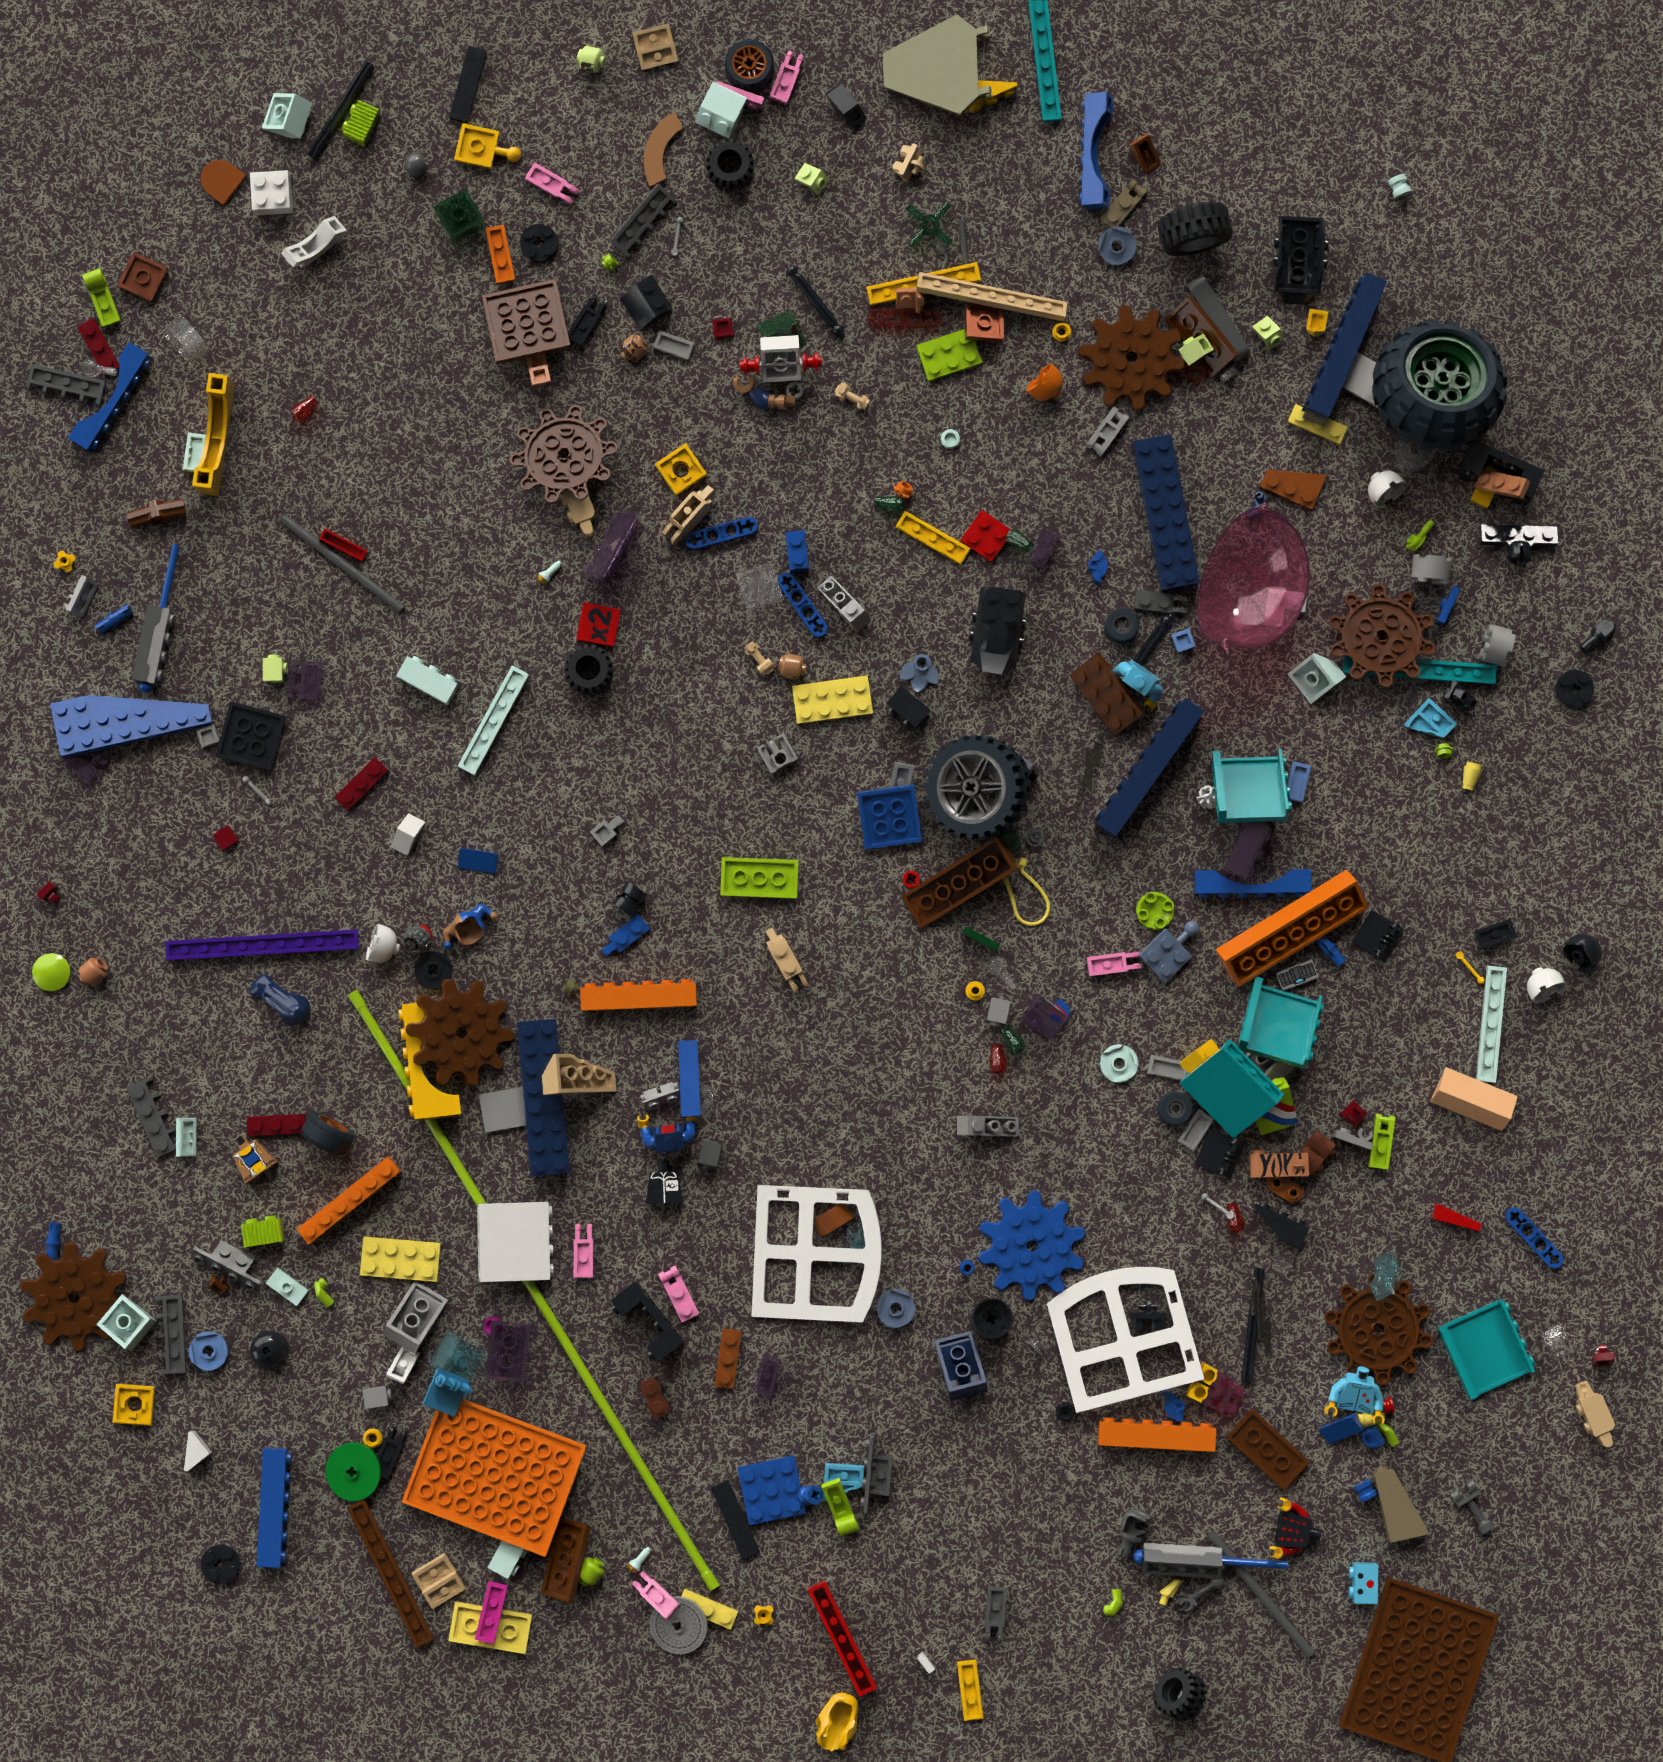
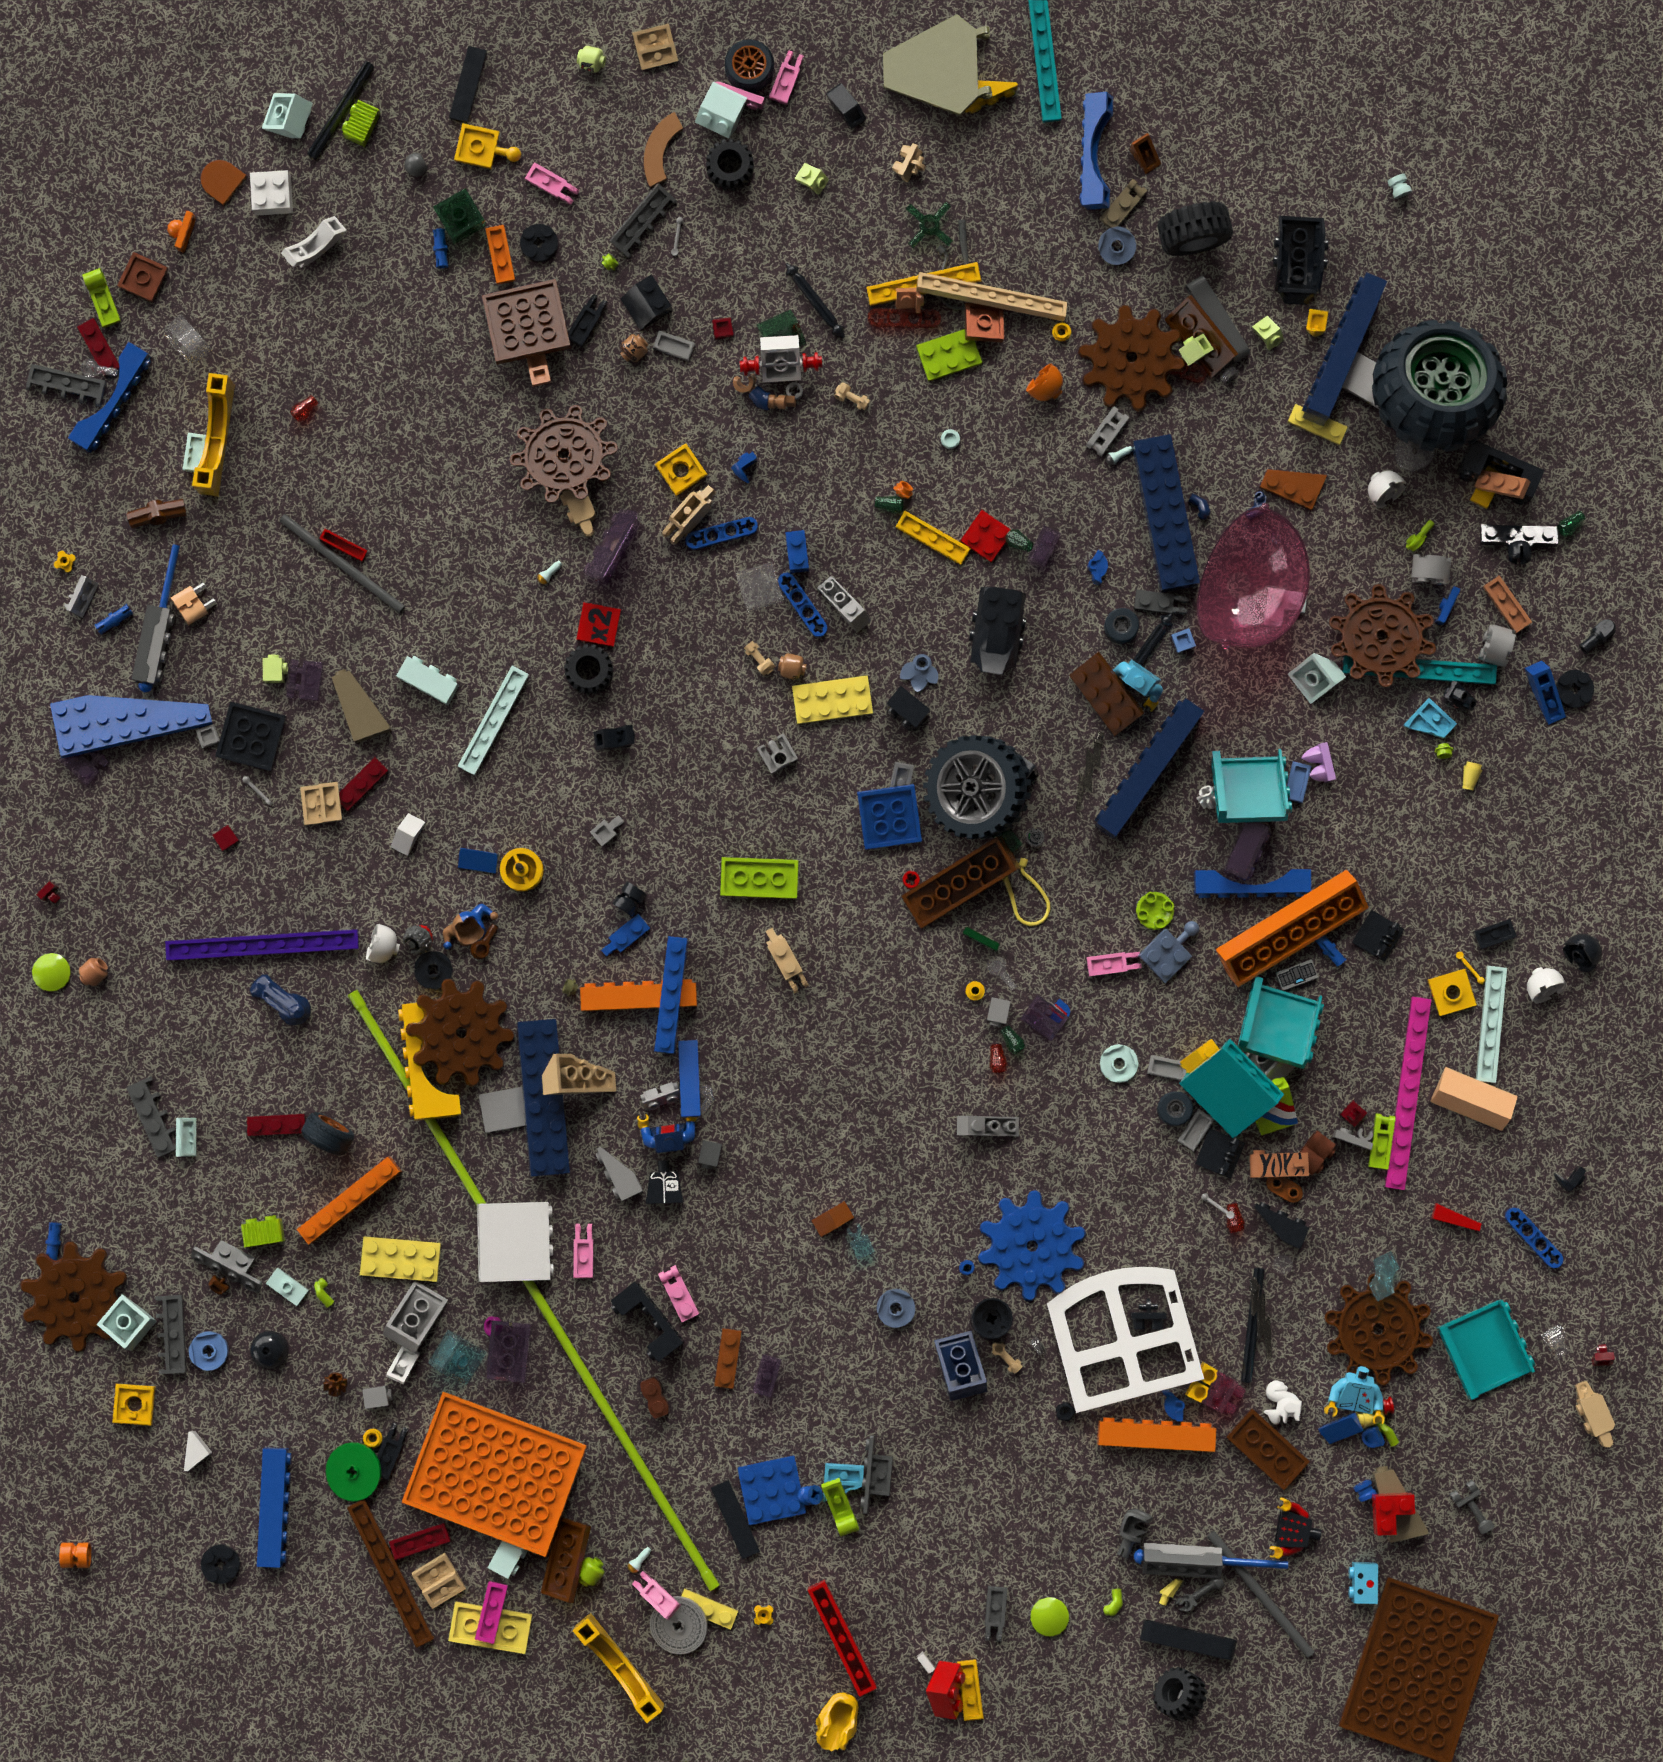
(75, 1555): none -> orange wheel
(182, 230): none -> orange tile
(190, 605): none -> light nougat piece
(252, 1158): torso -> none
(321, 803): none -> tan slope
(335, 1384): none -> reddish brown gear
(359, 710): none -> dark tan slope
(419, 1541): none -> dark red plate
(440, 248): none -> blue pin
(446, 1392): dark azure hinge -> none
(480, 948): none -> reddish brown plate
(521, 869): none -> yellow wheel
(597, 1639): none -> yellow arch
(614, 738): none -> black brick
(623, 1178): none -> light grey slope
(671, 995): none -> blue arch
(744, 462): none -> blue plate
(805, 1253): white window -> none
(944, 1690): none -> red brick
(999, 1349): none -> tan bar
(1049, 1616): none -> lime dish
(1113, 457): none -> light aqua piece
(1188, 1639): none -> black beam
(1204, 510): none -> dark blue arm
(1287, 1403): none -> white animal
(1321, 755): none -> lavender tile
(1387, 1507): none -> red brick
(1408, 1092): none -> dark pink plate
(1442, 1002): none -> yellow piece
(1507, 604): none -> nougat plate
(1545, 691): none -> blue slope
(1570, 524): none -> clear green cone
(1575, 1178): none -> black plate

